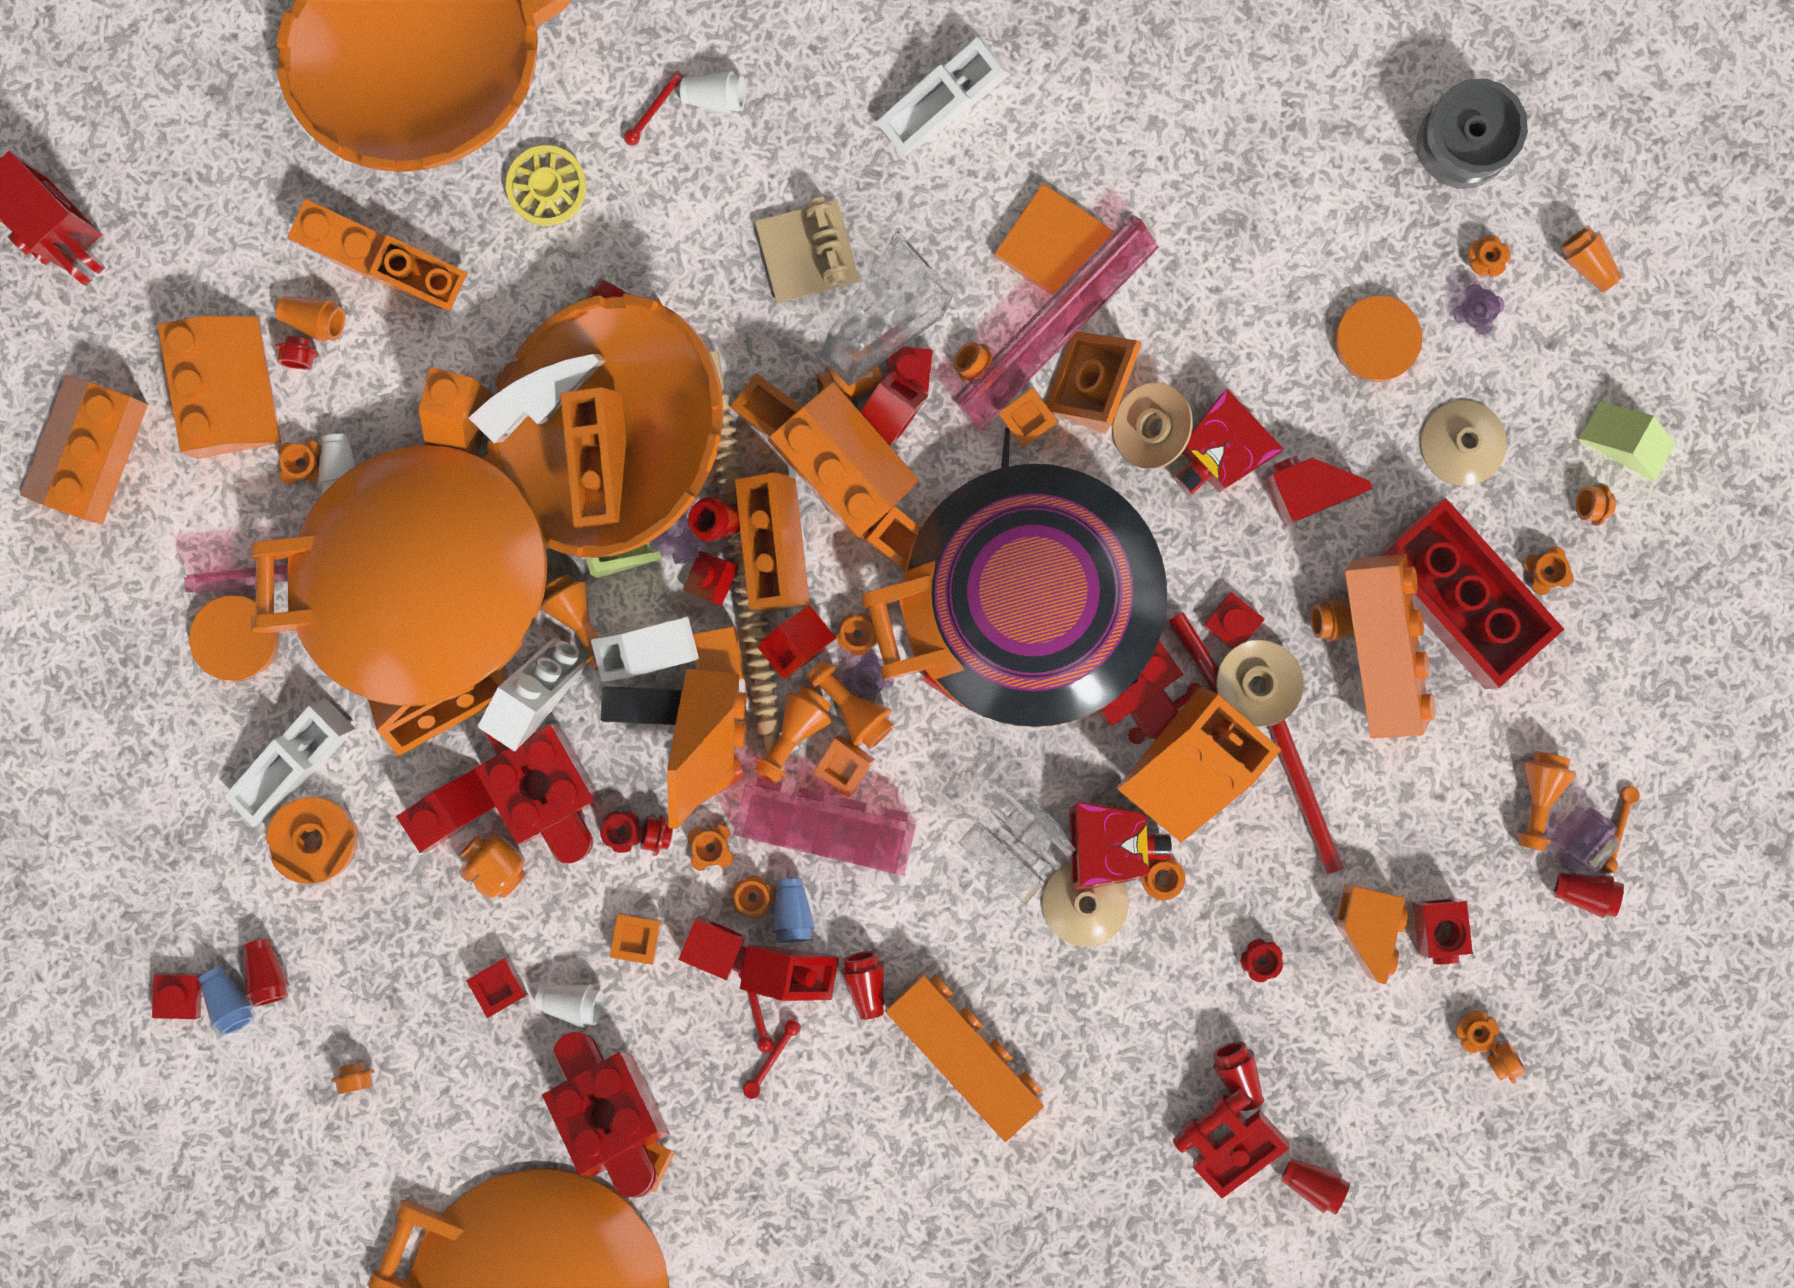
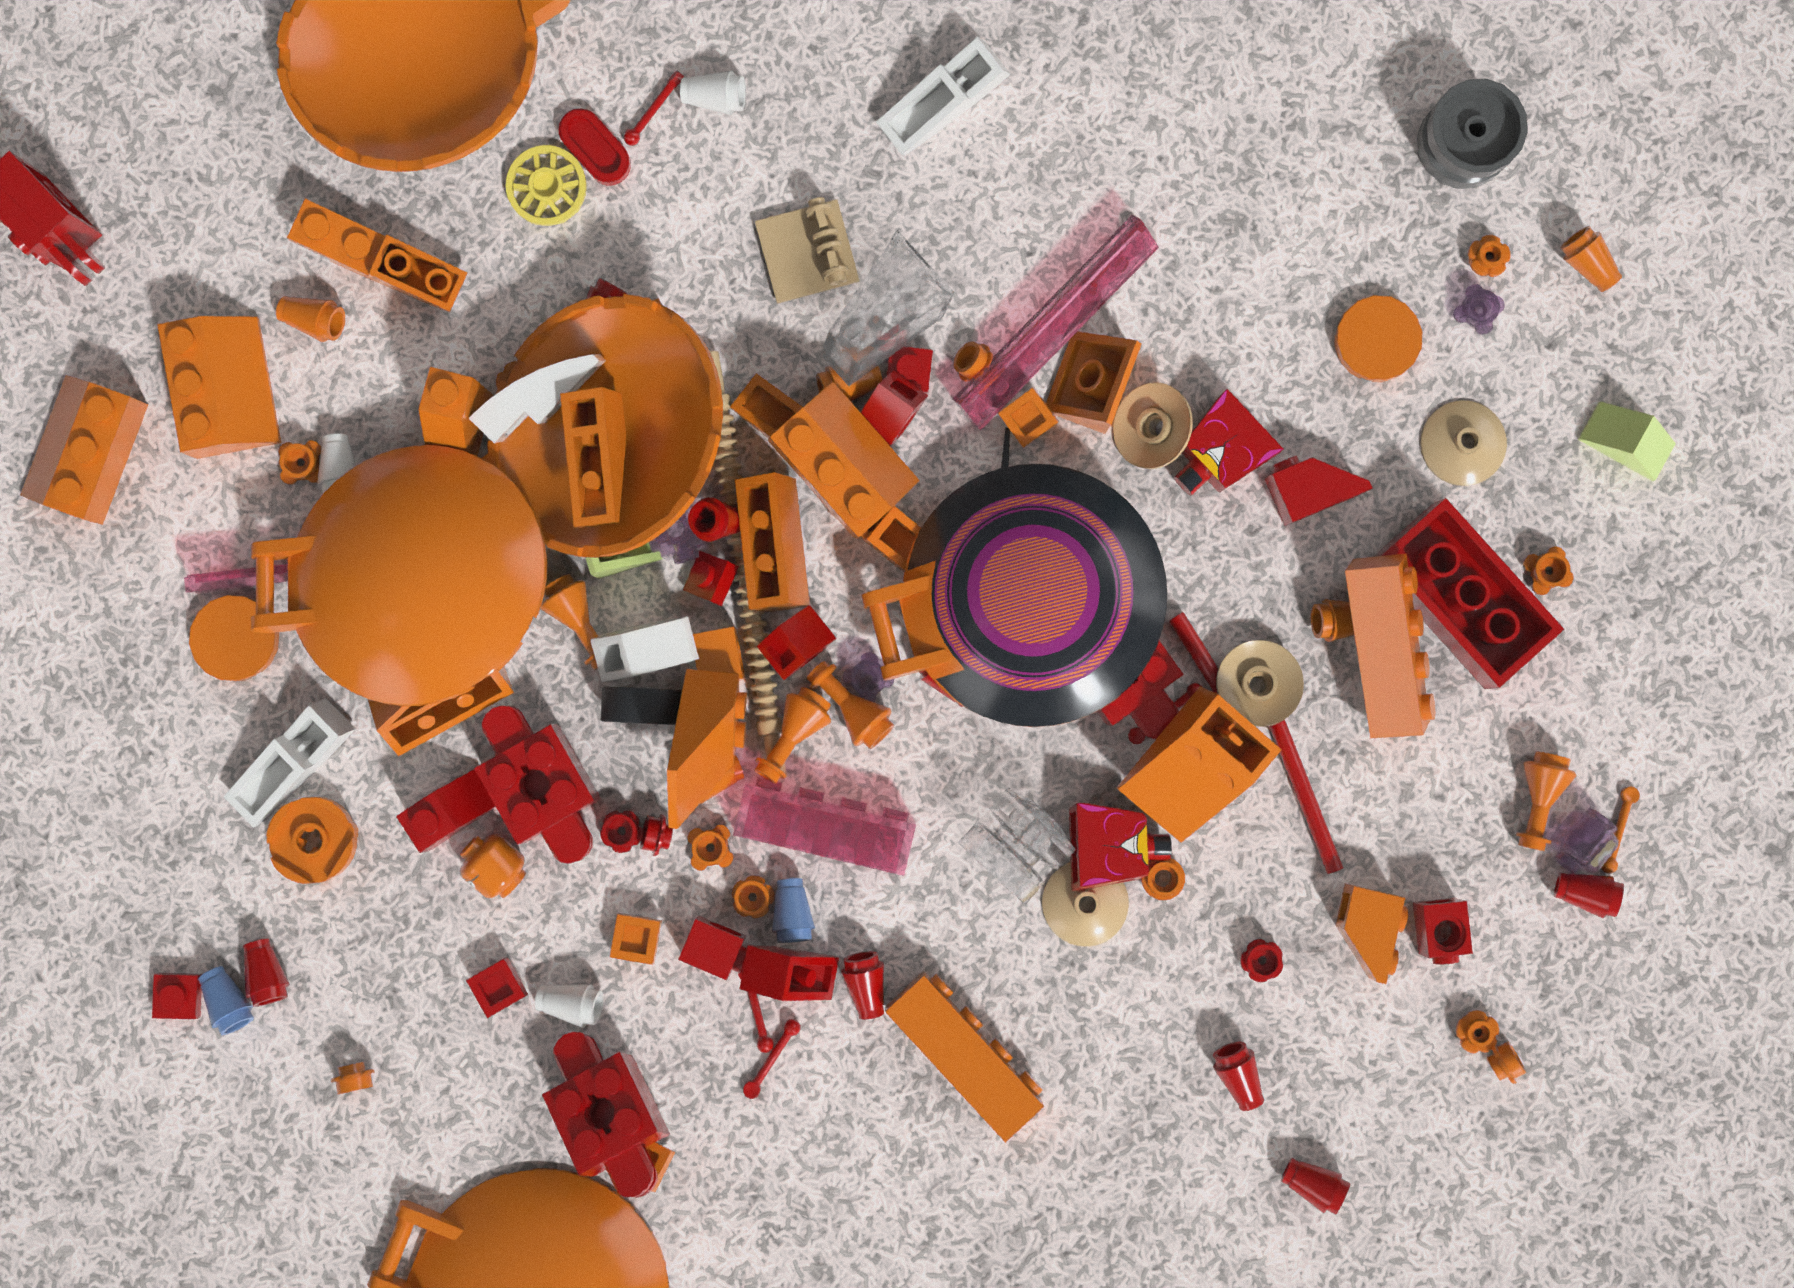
(296, 353): red plate -> none
(532, 693): white slope -> none
(594, 147): none -> red tile
(844, 765): orange plate -> none
(846, 637): orange plate -> none
(1051, 240): orange tile -> none
(1233, 621): red plate -> none
(1239, 1153): red plate -> none
(1595, 503): orange plate -> none

